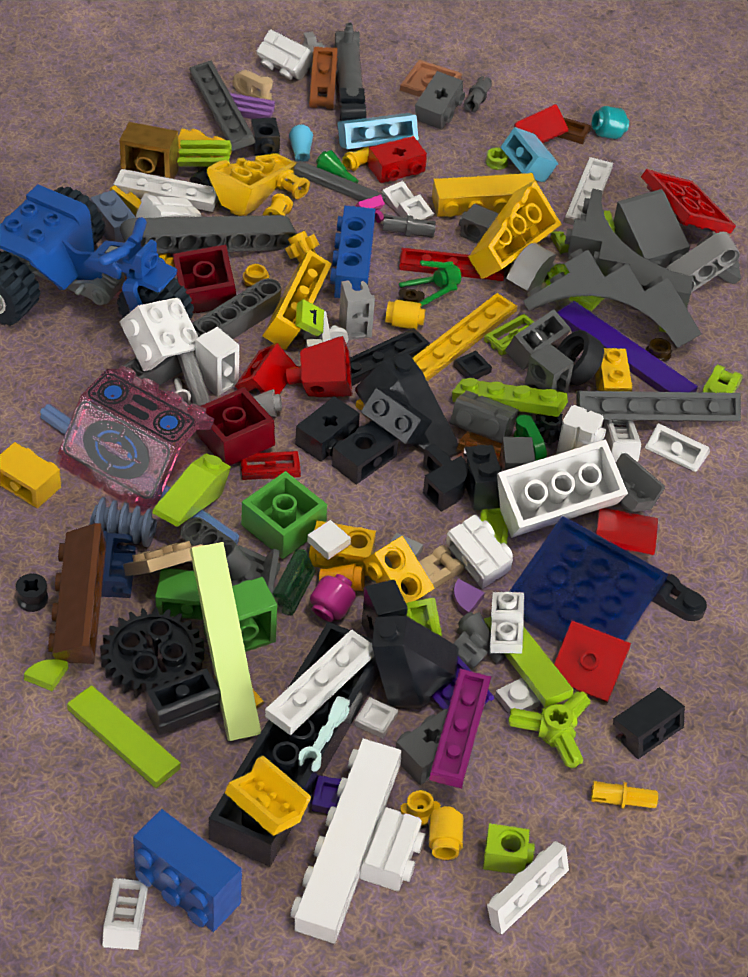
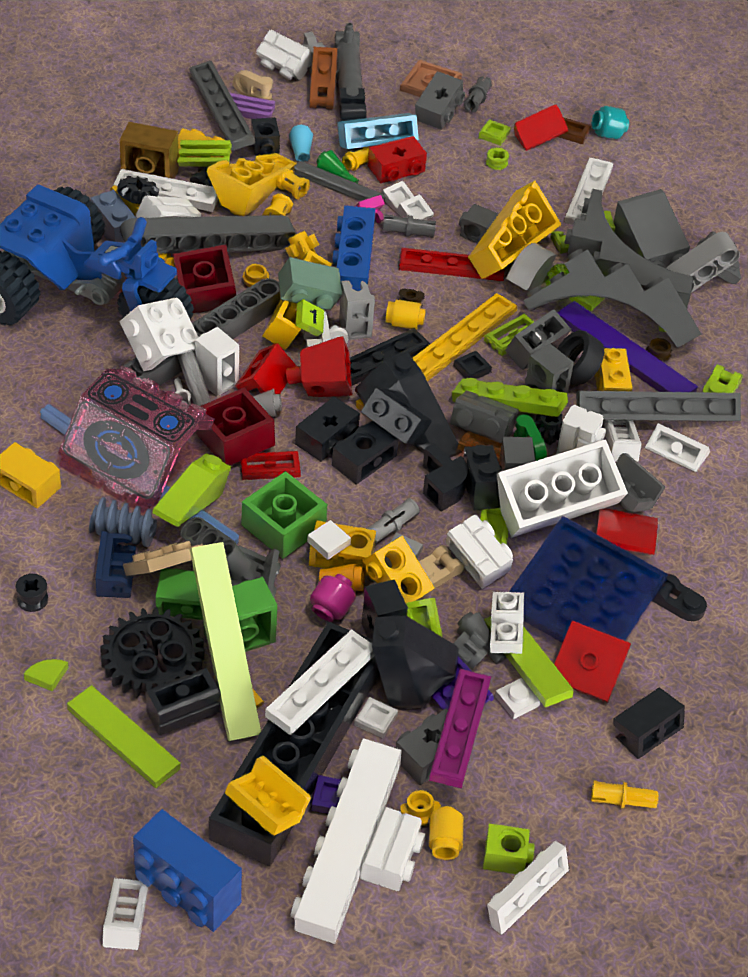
(79, 595): reddish brown slope -> none
(130, 187): none -> black gear
(294, 582): clear green tile -> none
(310, 282): none -> sand green brick
(337, 714): light aqua piece -> none
(404, 511): none -> light grey pin
(446, 276): green plant -> none
(467, 597): medium lavender tile -> none
(492, 192): yellow brick -> none
(494, 132): none -> lime tile
(529, 154): medium azure brick -> none
(555, 725): lime bush -> none
(689, 202): red plate -> none

